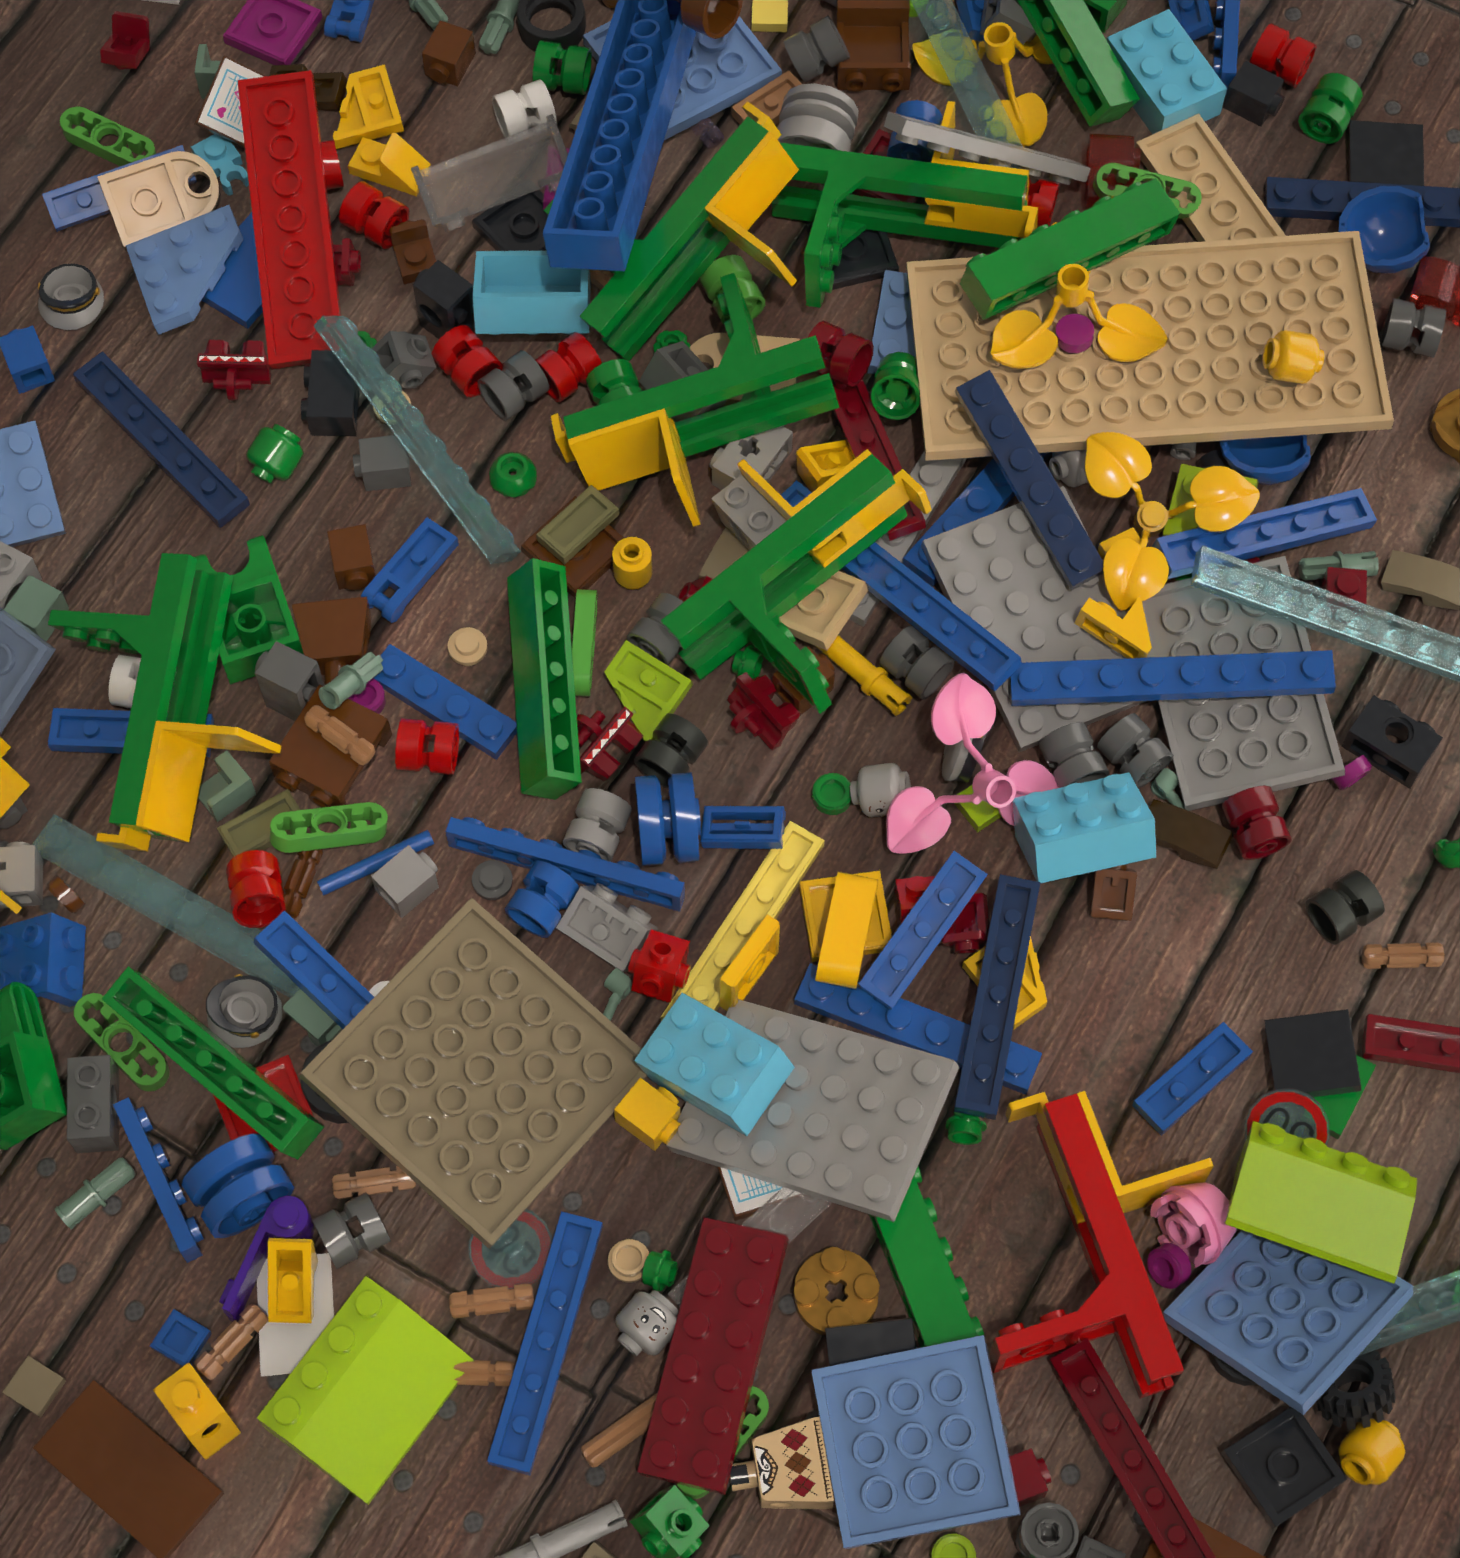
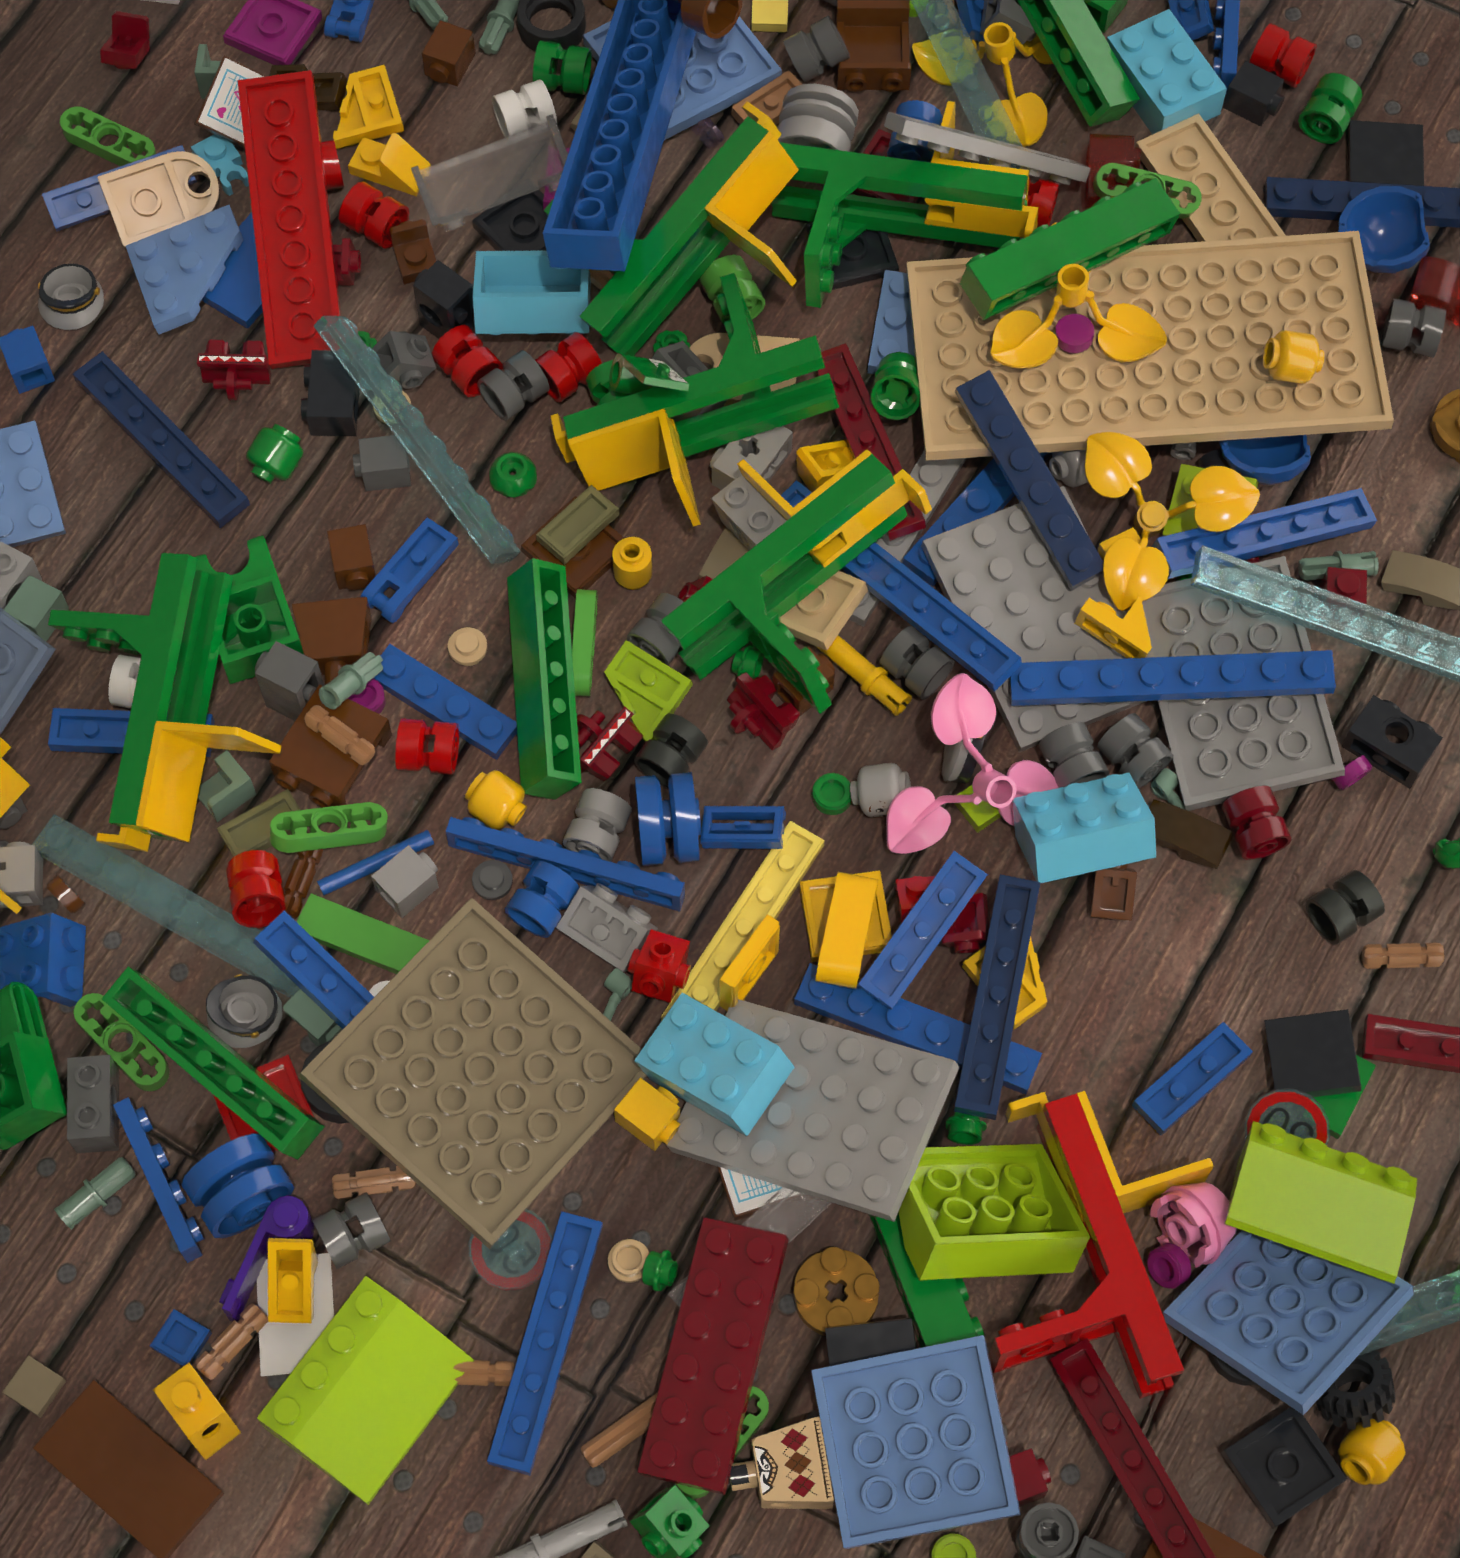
(359, 934): none -> bright green tile
(491, 1300): medium nougat axle -> none
(496, 800): none -> yellow head
(637, 374): none -> green door
(647, 1323): light grey head -> none
(843, 354): dark red wheel -> none
(989, 1214): none -> lime slope

